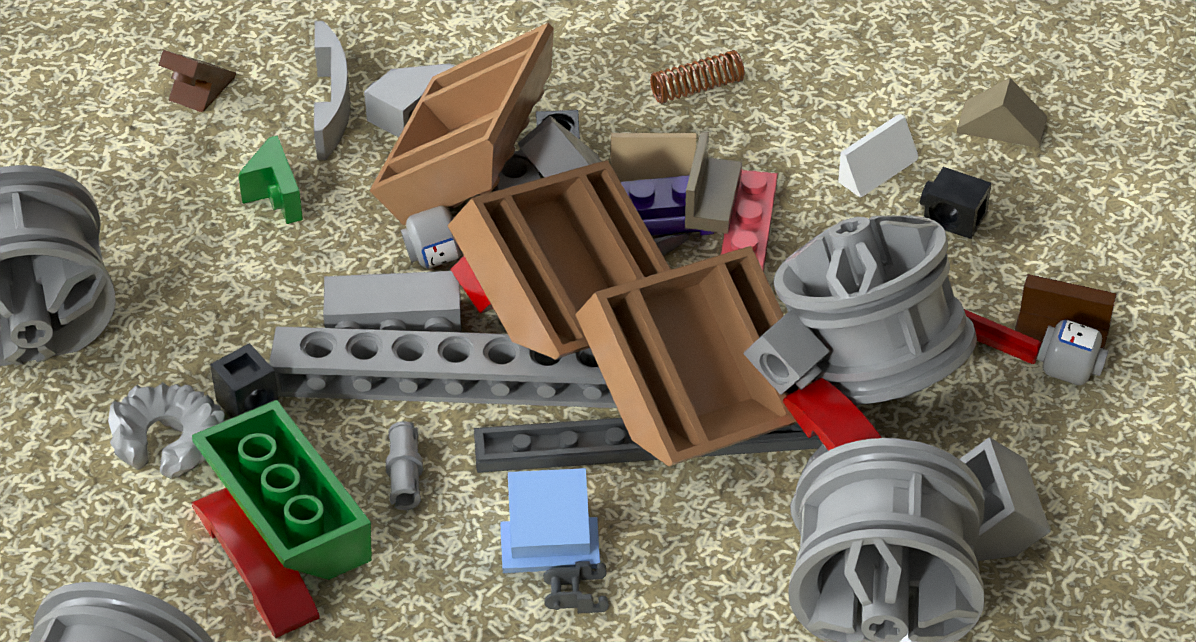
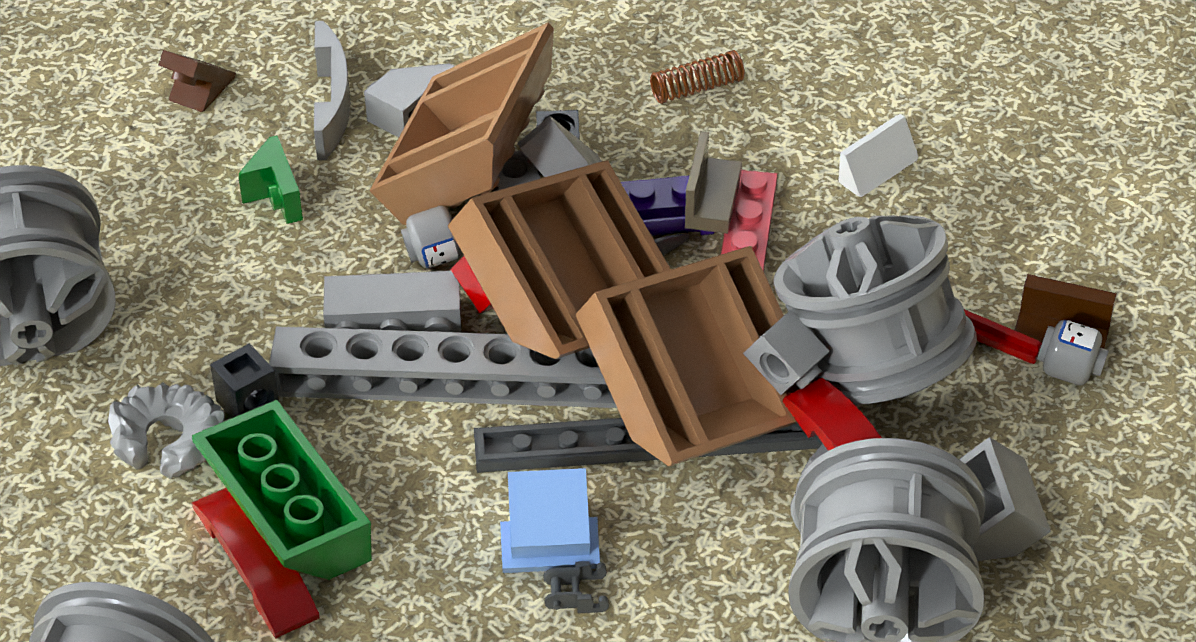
(404, 465): light grey pin -> none
(651, 155): tan slope -> none
(956, 201): black brick -> none
(1003, 115): dark tan slope -> none

